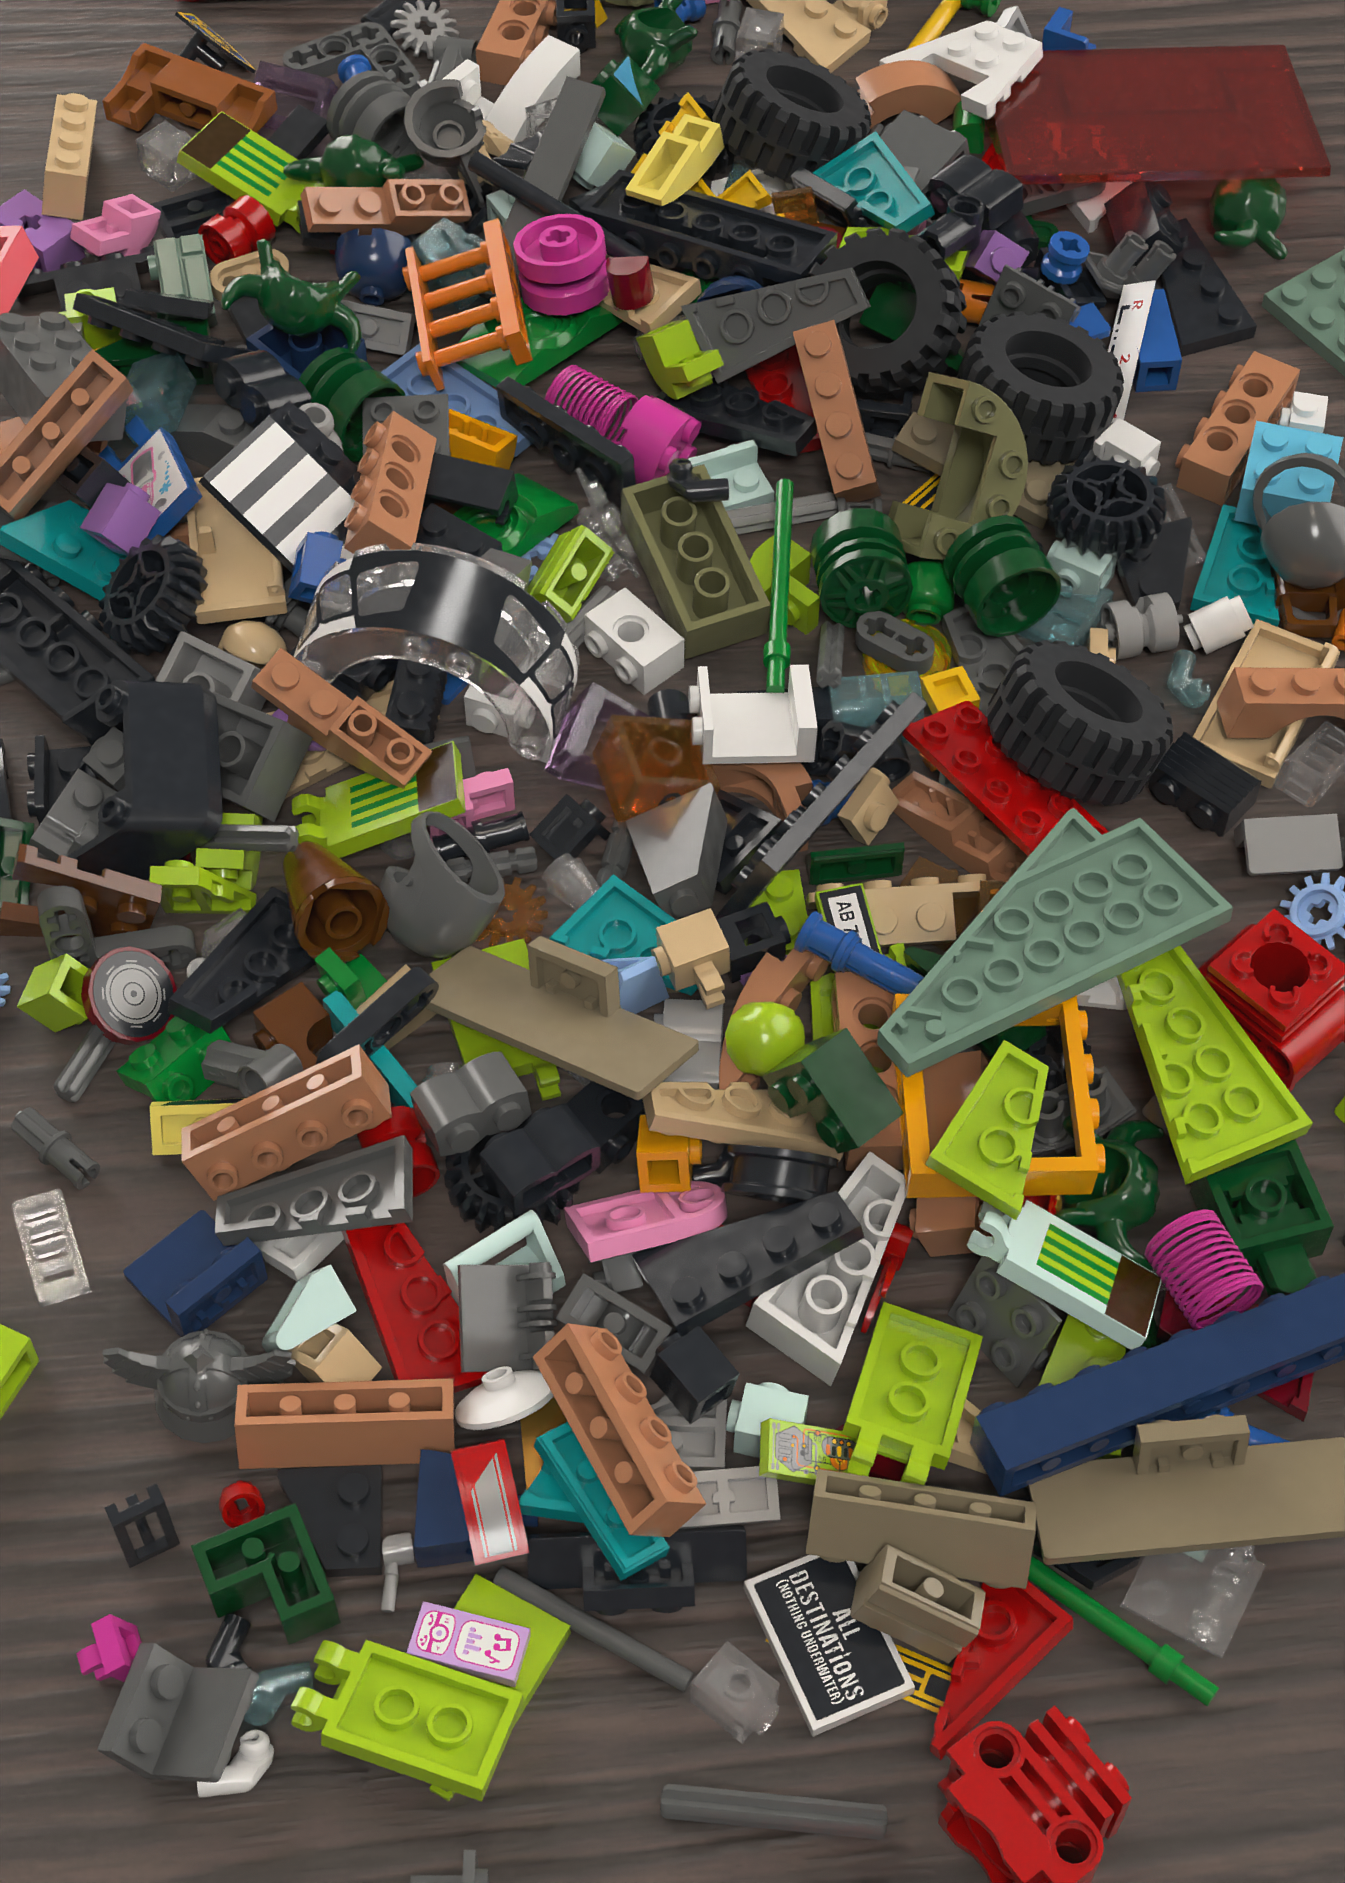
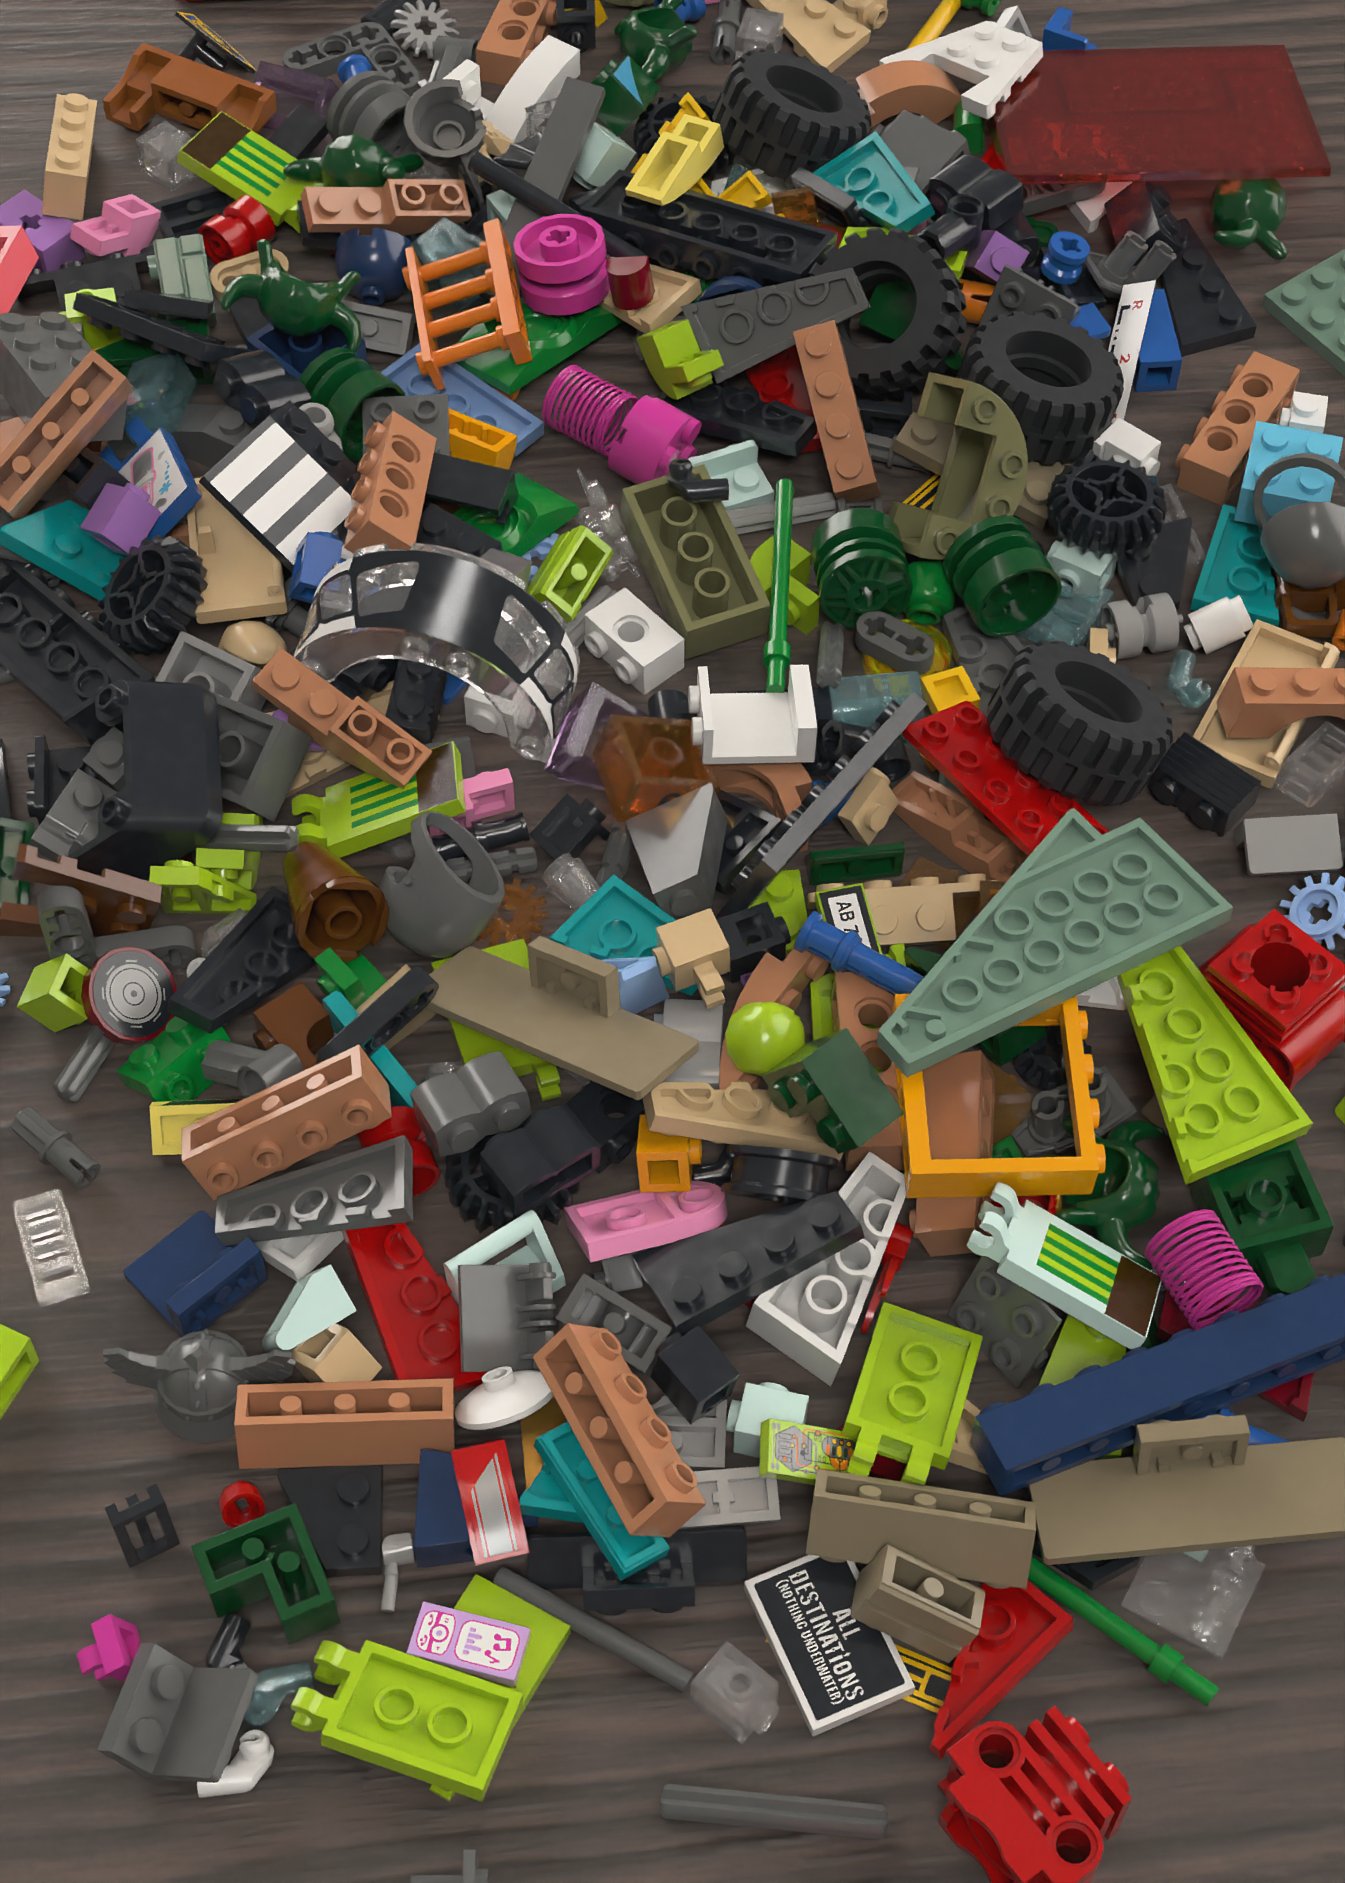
(569, 440): black wing -> none
(994, 1131): lime wing -> none

